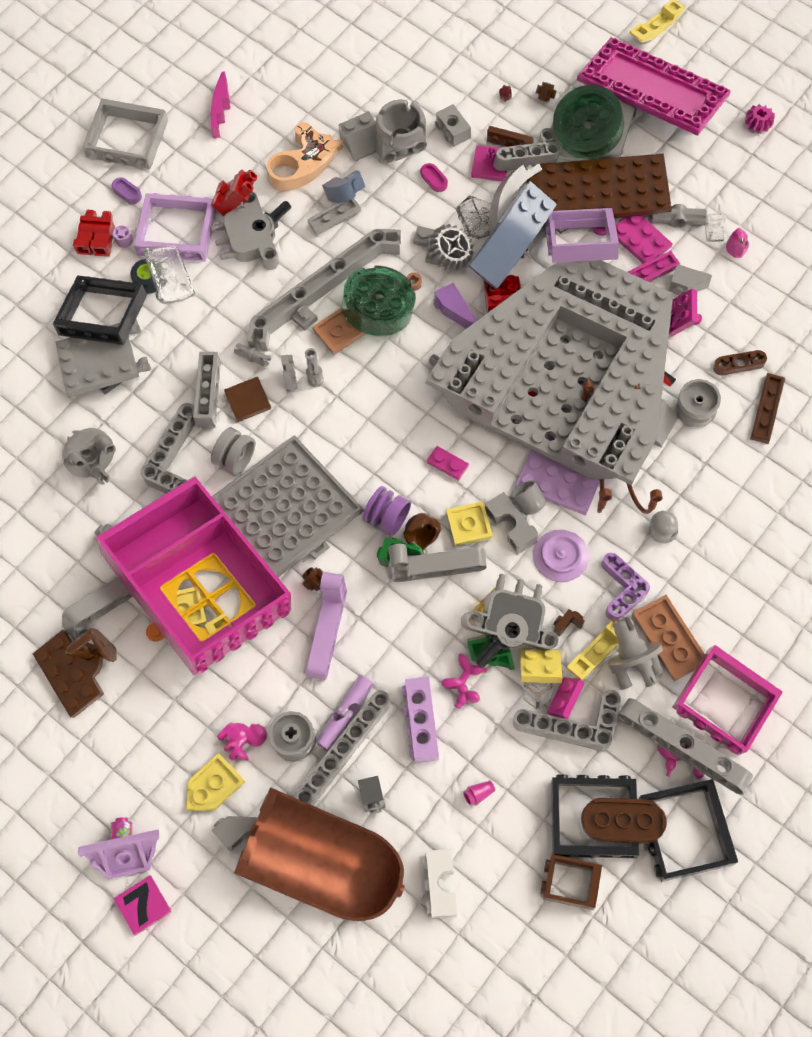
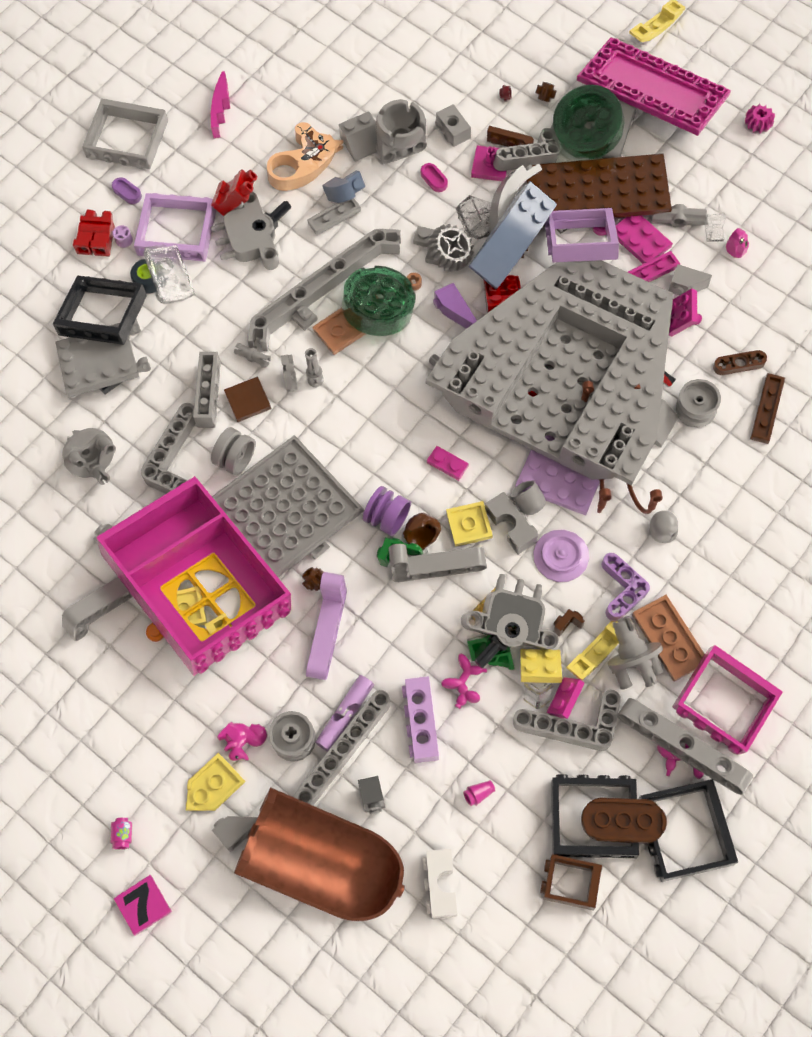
(73, 667): reddish brown plate -> none
(123, 854): lavender wing -> none

